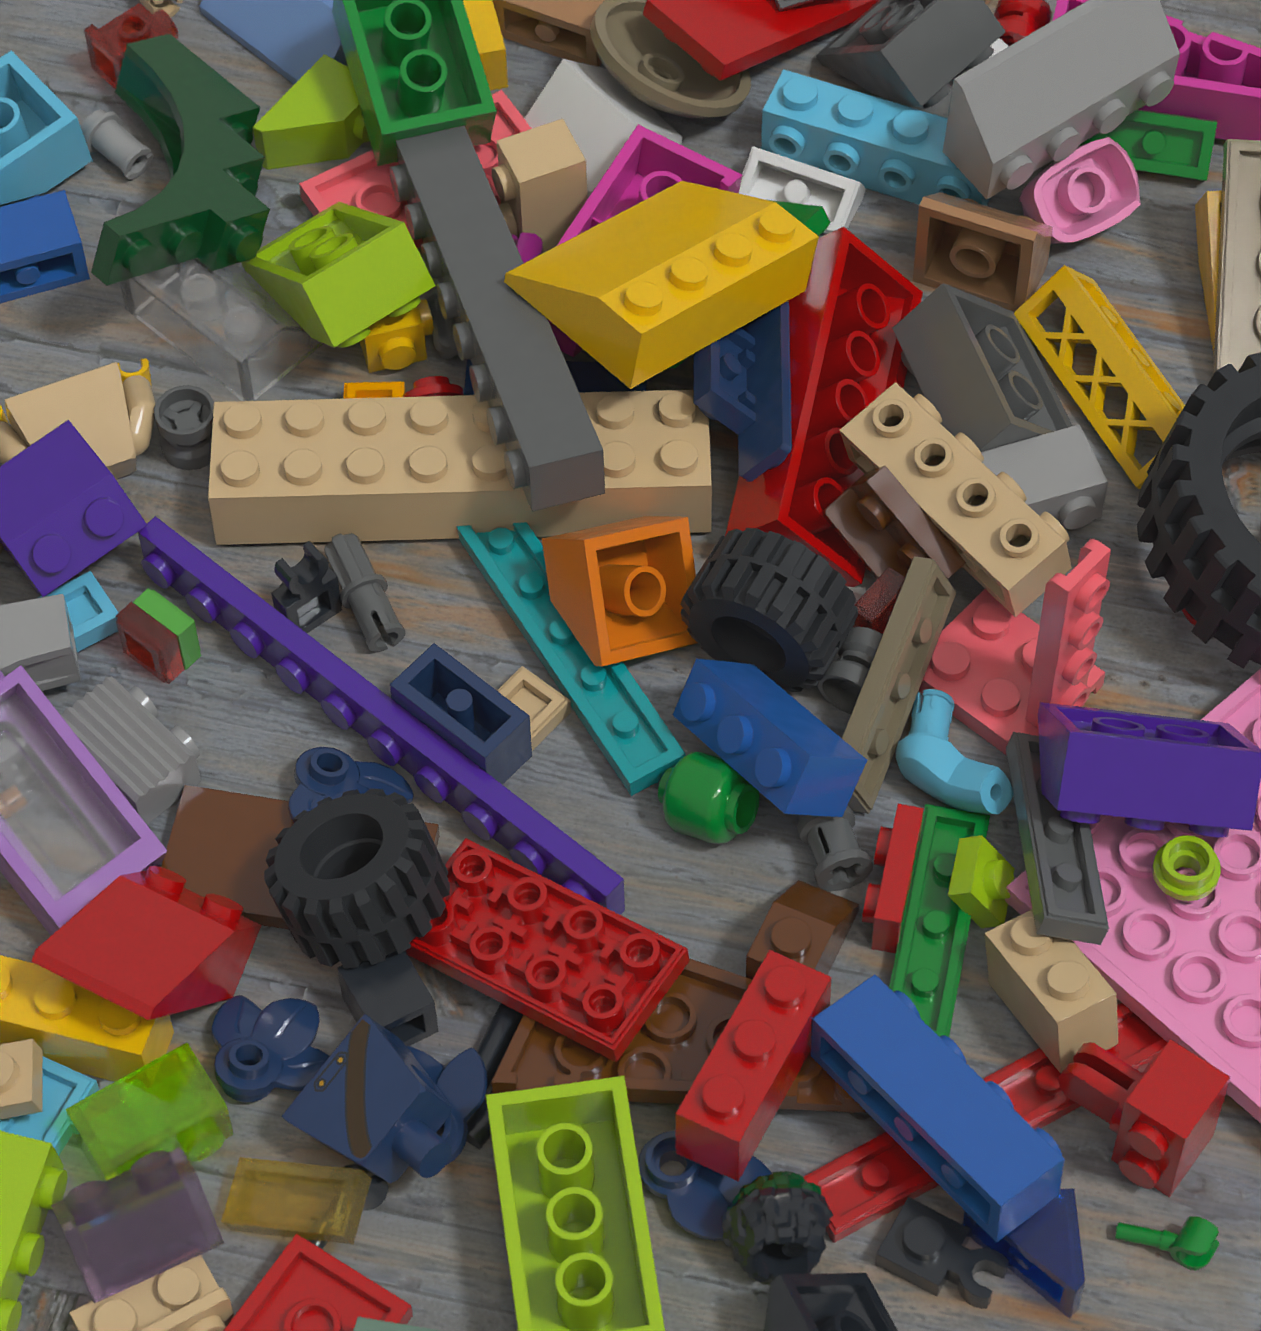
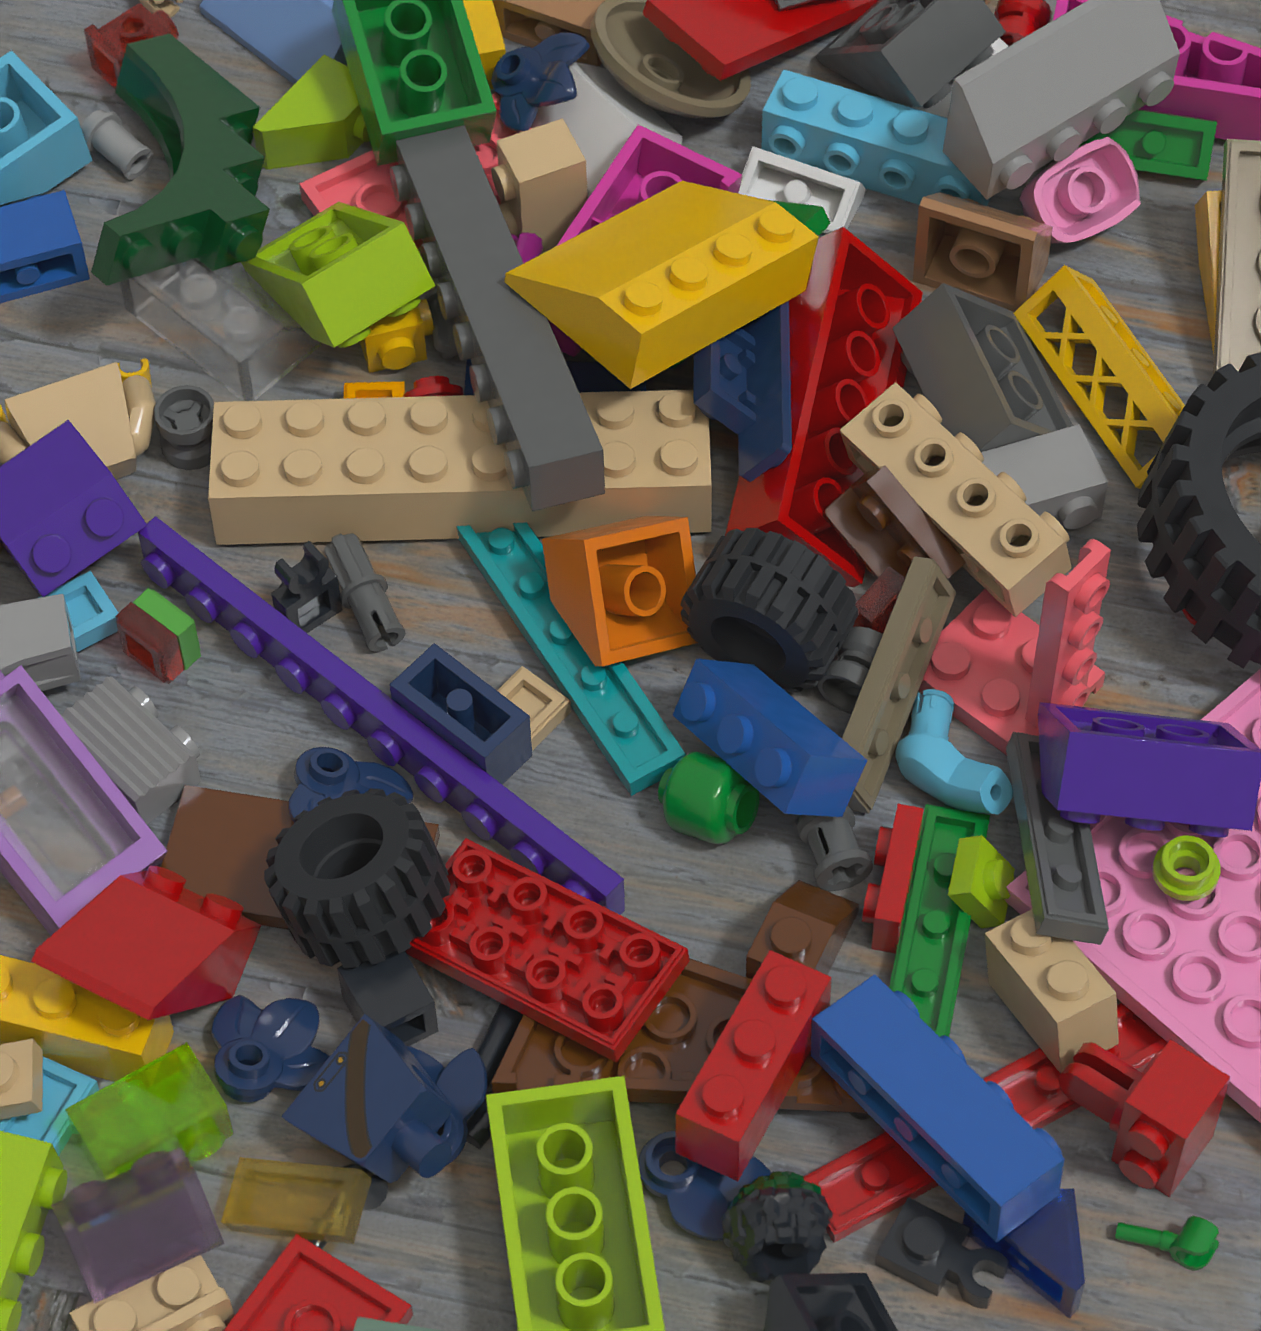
(536, 78): none -> dark blue plate

